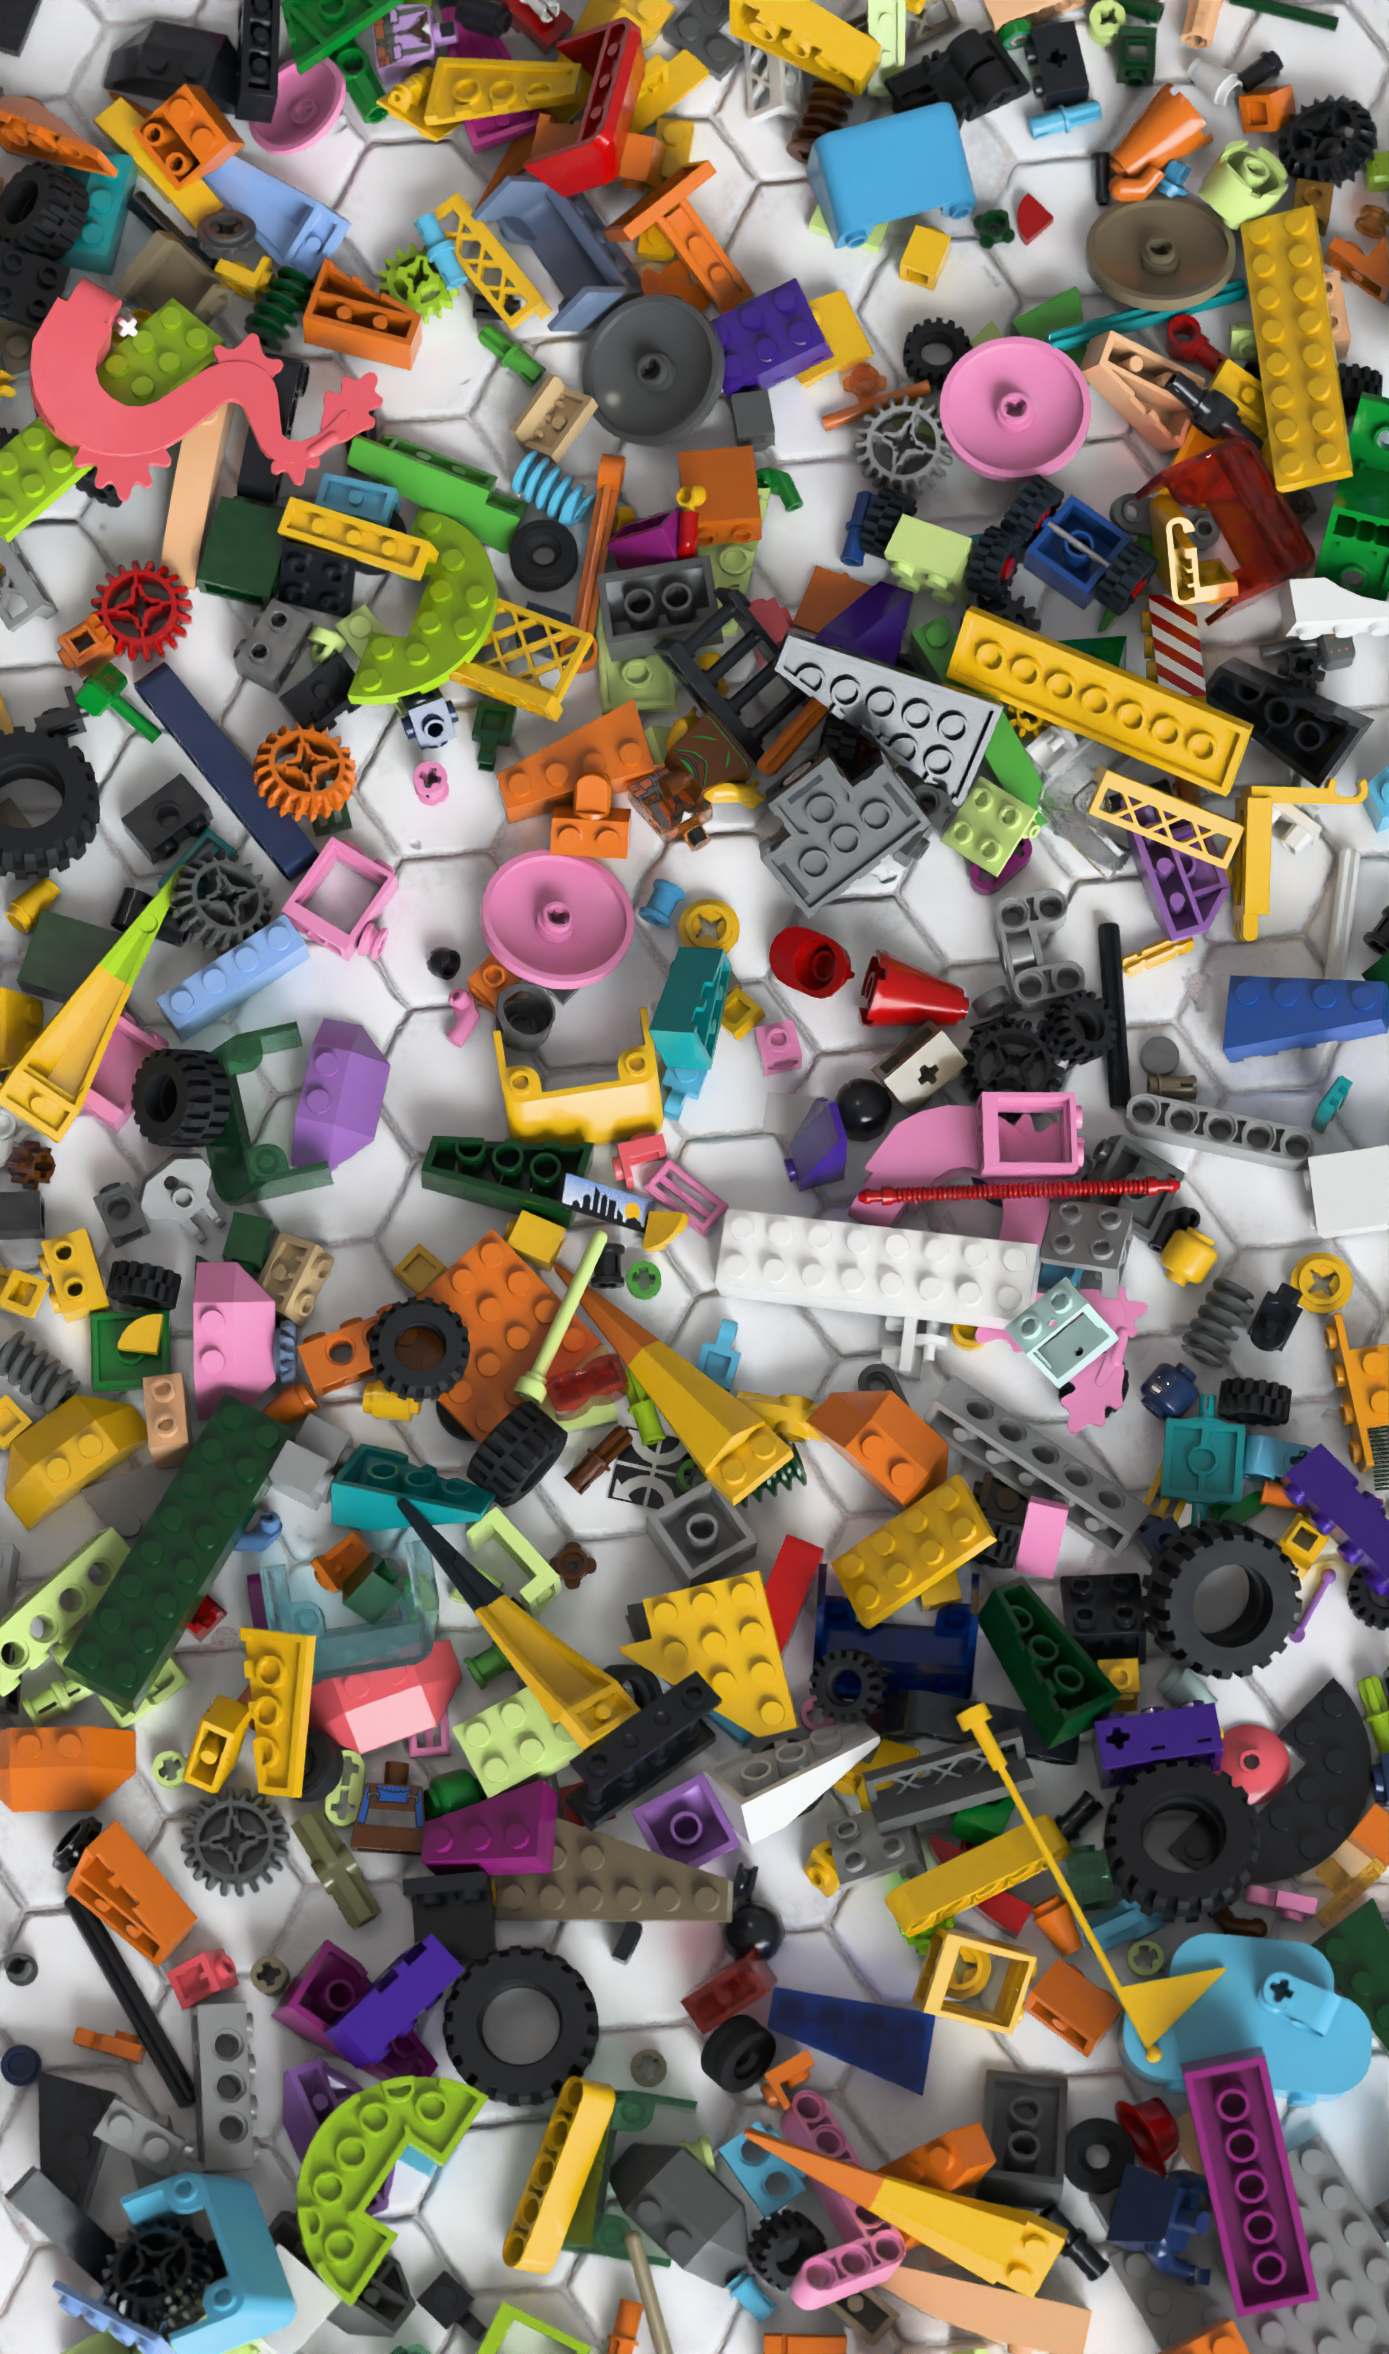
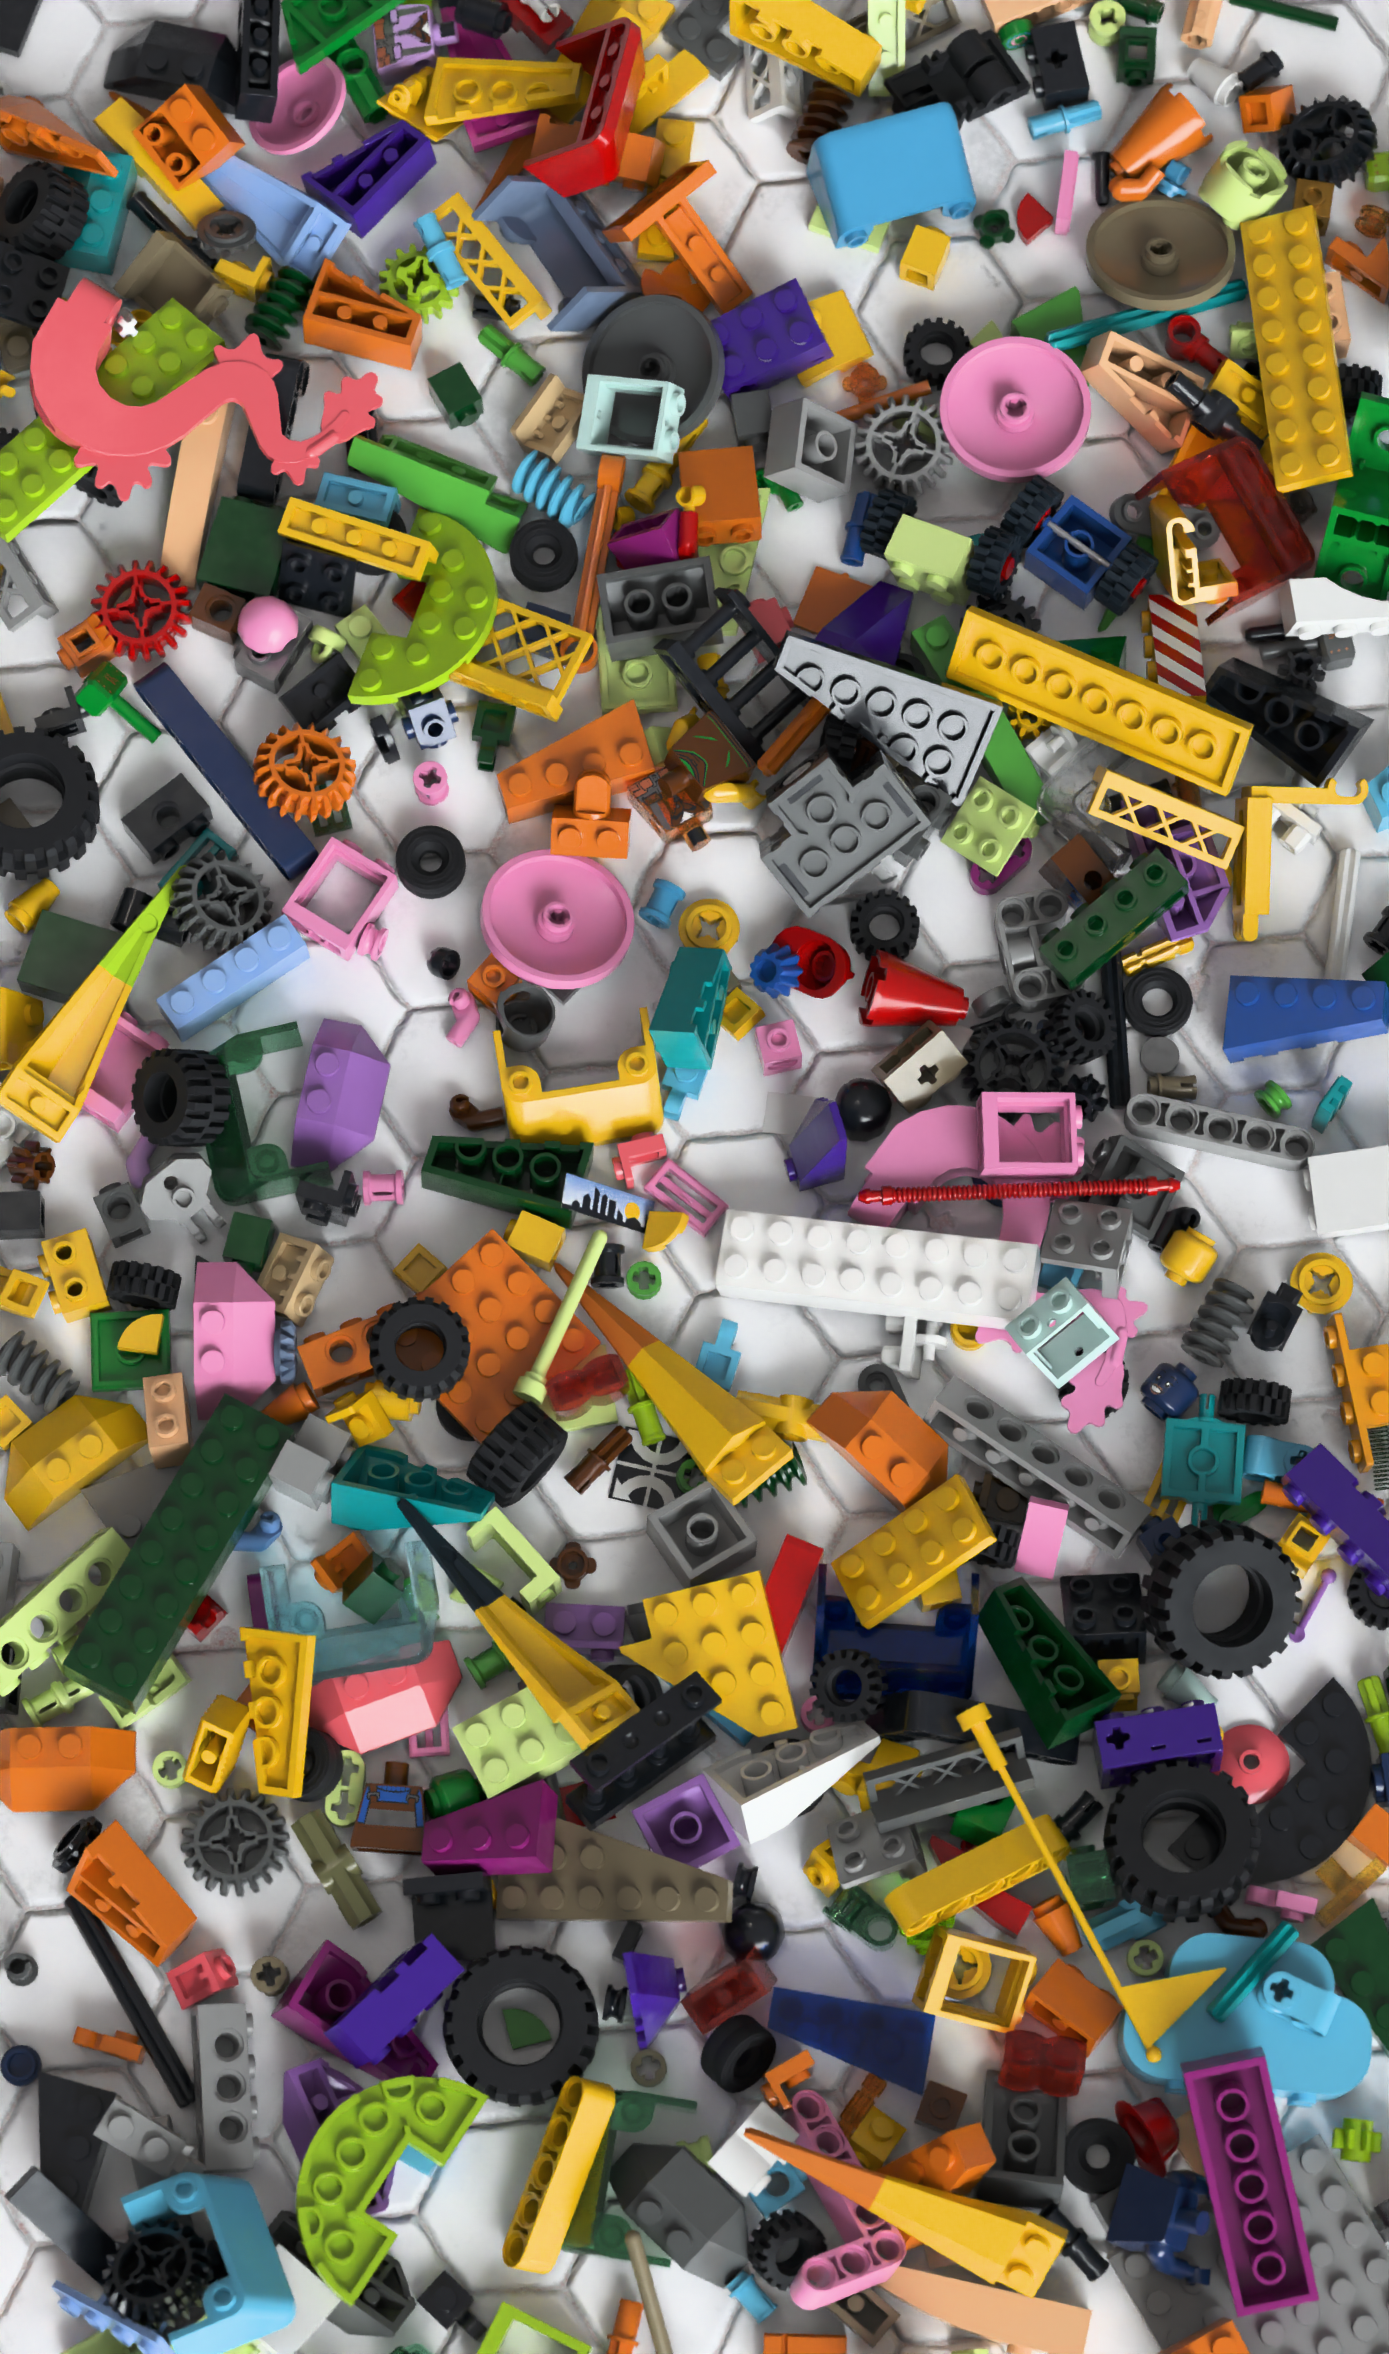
(137, 1161): none -> lavender arm
(208, 604): none -> reddish brown brick
(267, 624): none -> bright pink hair
(329, 1205): none -> black bracket
(362, 1417): none -> yellow bracket
(374, 176): none -> dark purple wedge
(383, 1187): none -> bright pink bush
(384, 739): none -> black tile
(409, 598): none -> red tile
(430, 883): none -> black tyre
(456, 396): none -> dark green brick
(471, 1117): none -> reddish brown arm
(524, 2028): none -> bright green tile
(588, 1628): none -> medium lavender bracket
(598, 410): none -> light aqua window
(615, 2003): none -> black bush
(653, 1993): none -> dark purple wedge
(658, 476): none -> yellow pin
(745, 2162): none -> white brick
(775, 970): none -> blue piece
(810, 450): none -> light grey brick
(860, 1916): none -> clear green piece
(861, 2104): none -> clear orange axle
(875, 2138): none -> yellow bracket
(884, 904): none -> black tyre
(940, 2107): none -> reddish brown brick
(1042, 2063): none -> clear red brick
(1066, 192): none -> bright pink tile
(1074, 866): none -> reddish brown torso
(1087, 1094): none -> black gear
(1113, 919): none -> dark green brick
(1163, 979): none -> black tyre
(1252, 1971): none -> teal axle
(1265, 633): none -> black piece
(1273, 1099): none -> bright green bush
(1356, 2140): none -> lime gear

